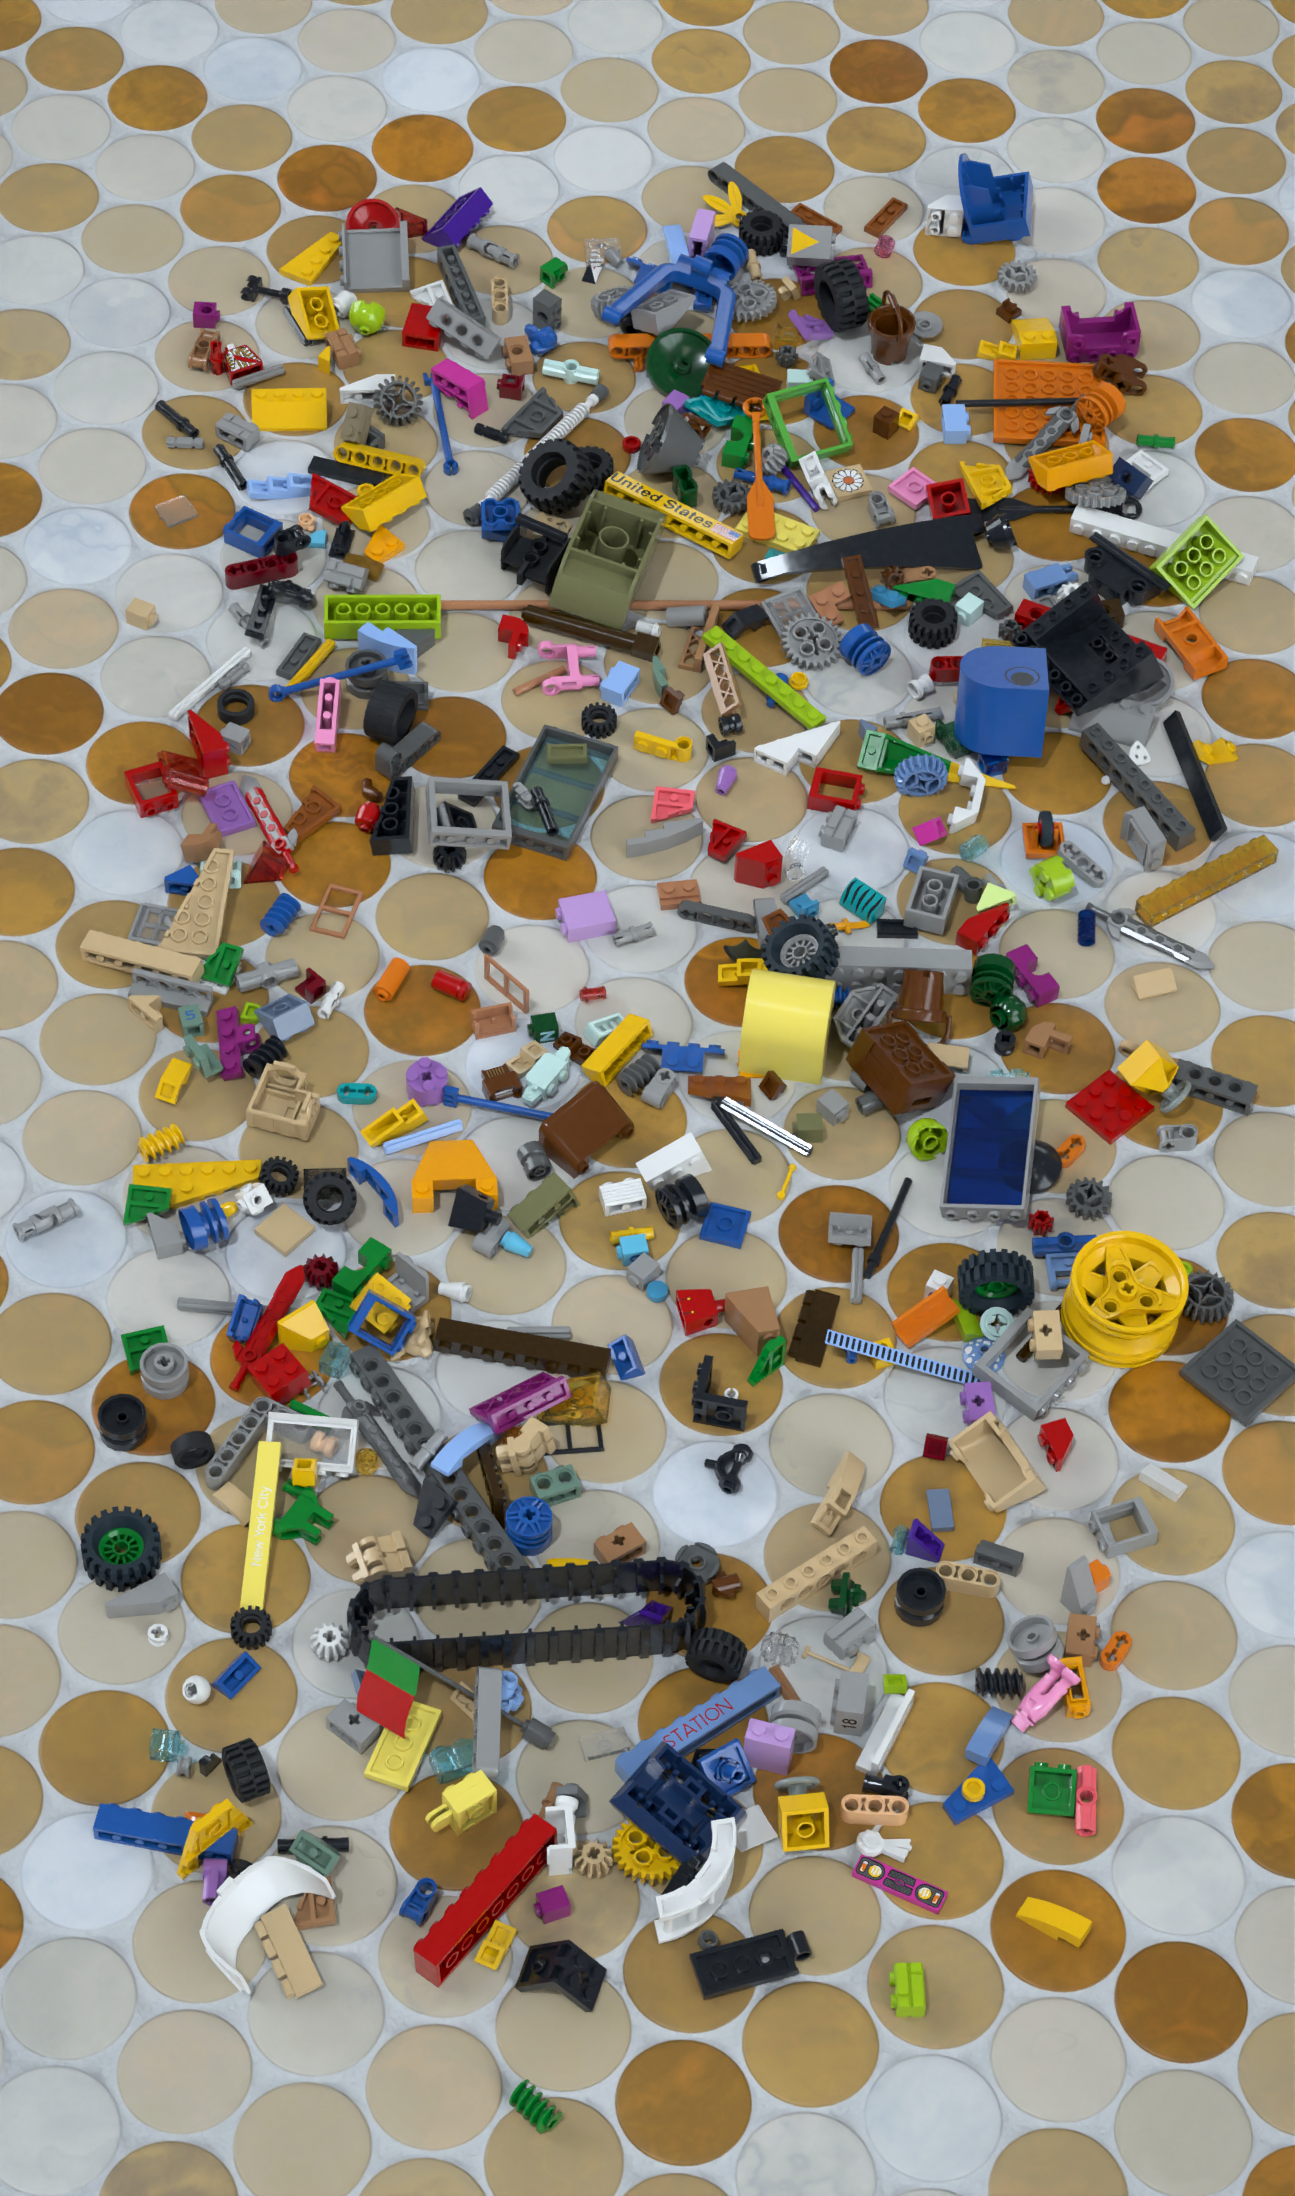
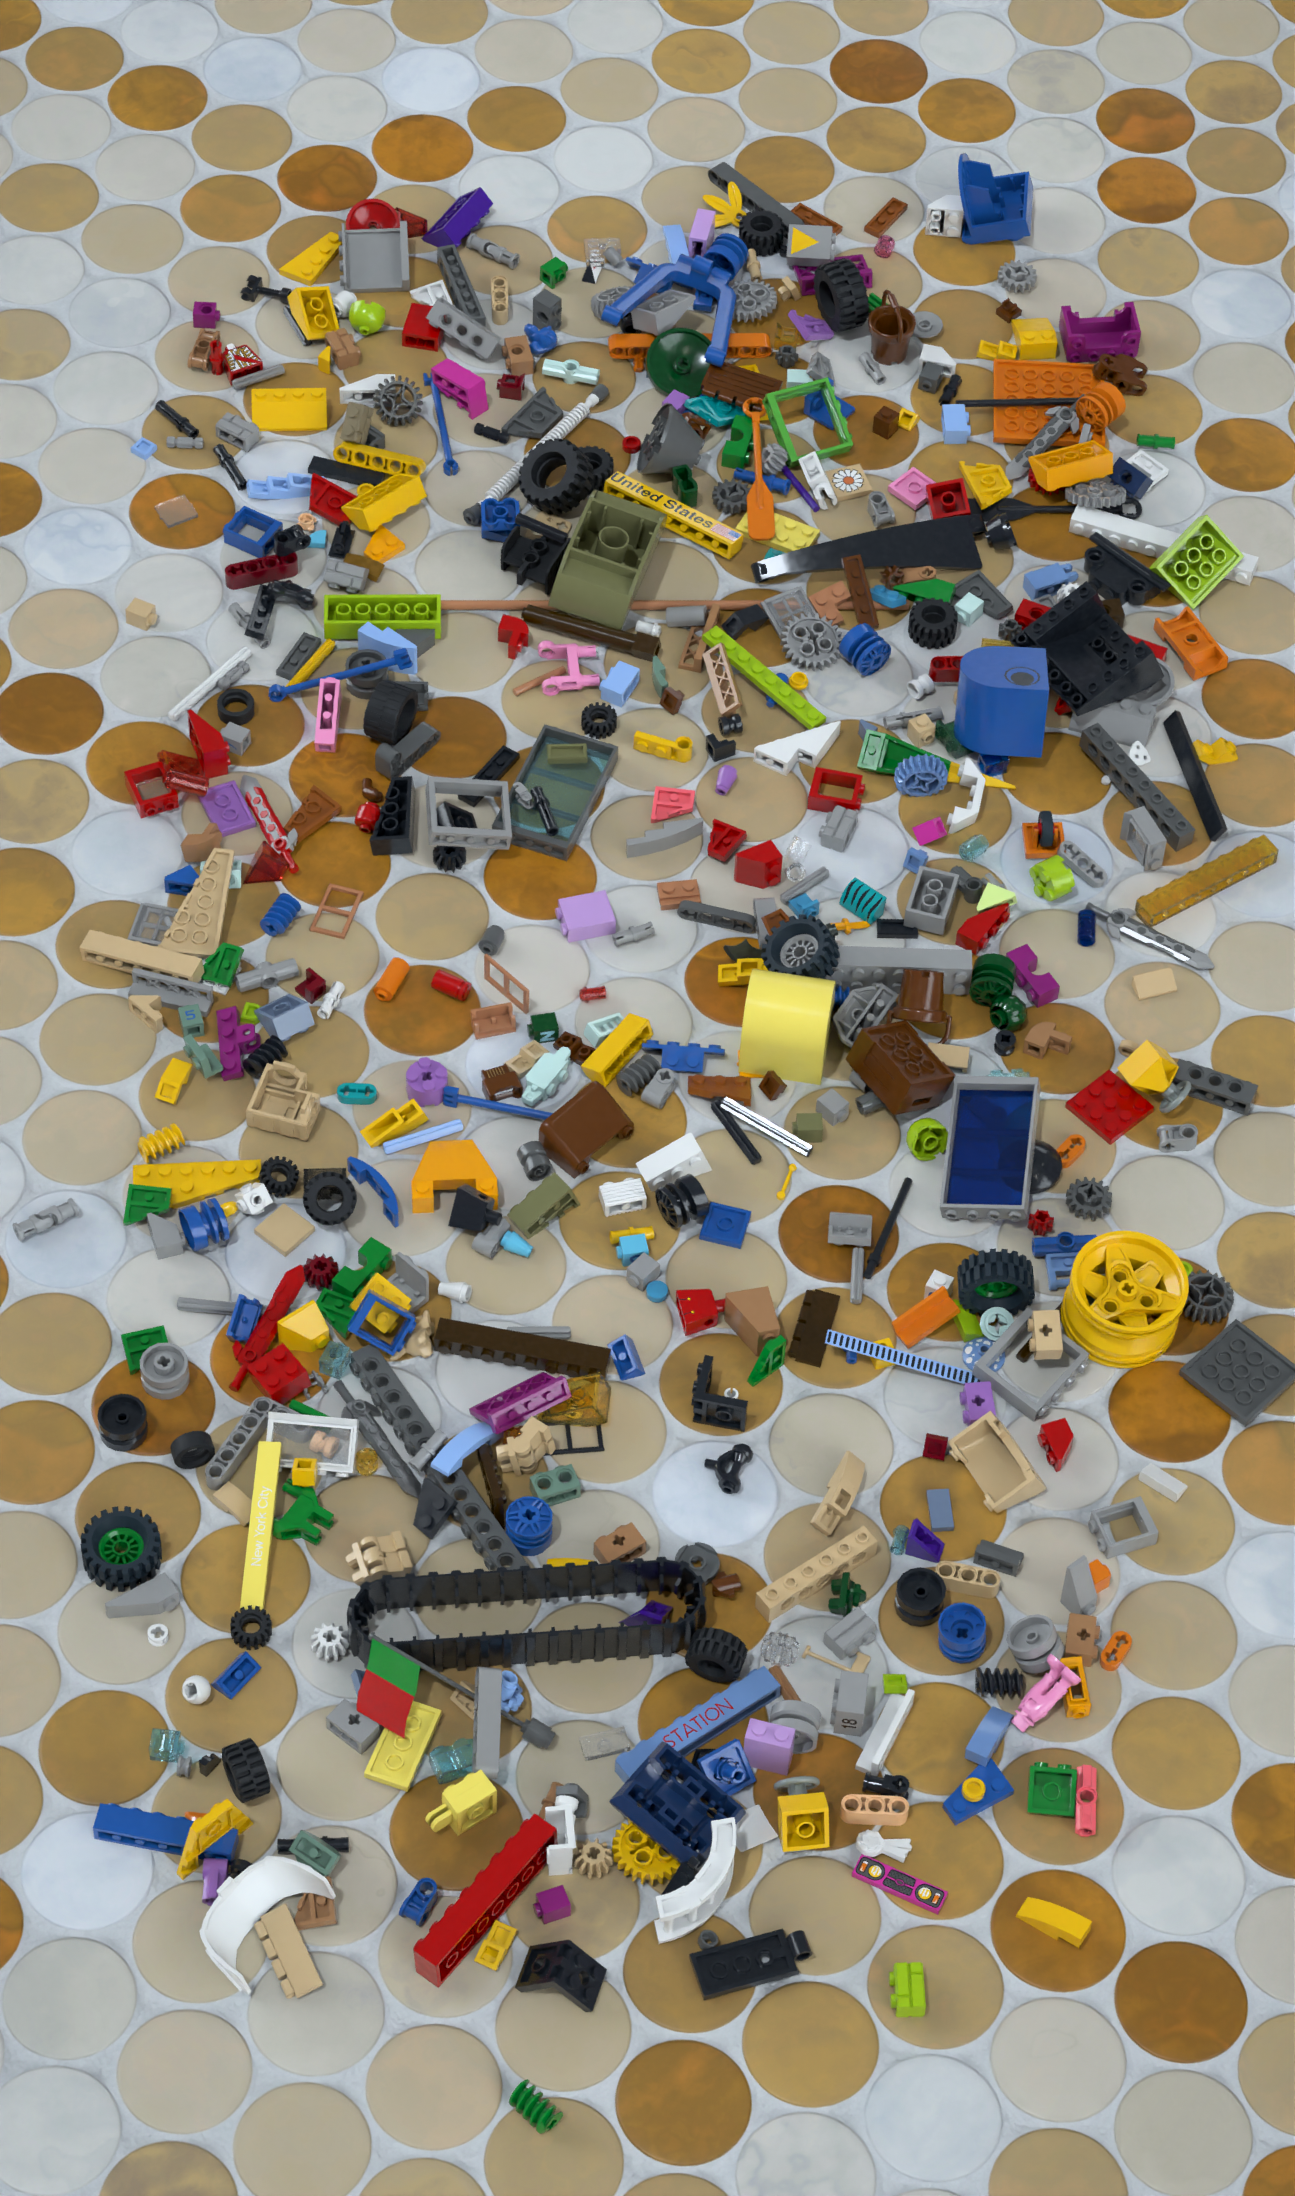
(143, 448): none -> light blue tile
(962, 1632): none -> blue wheel

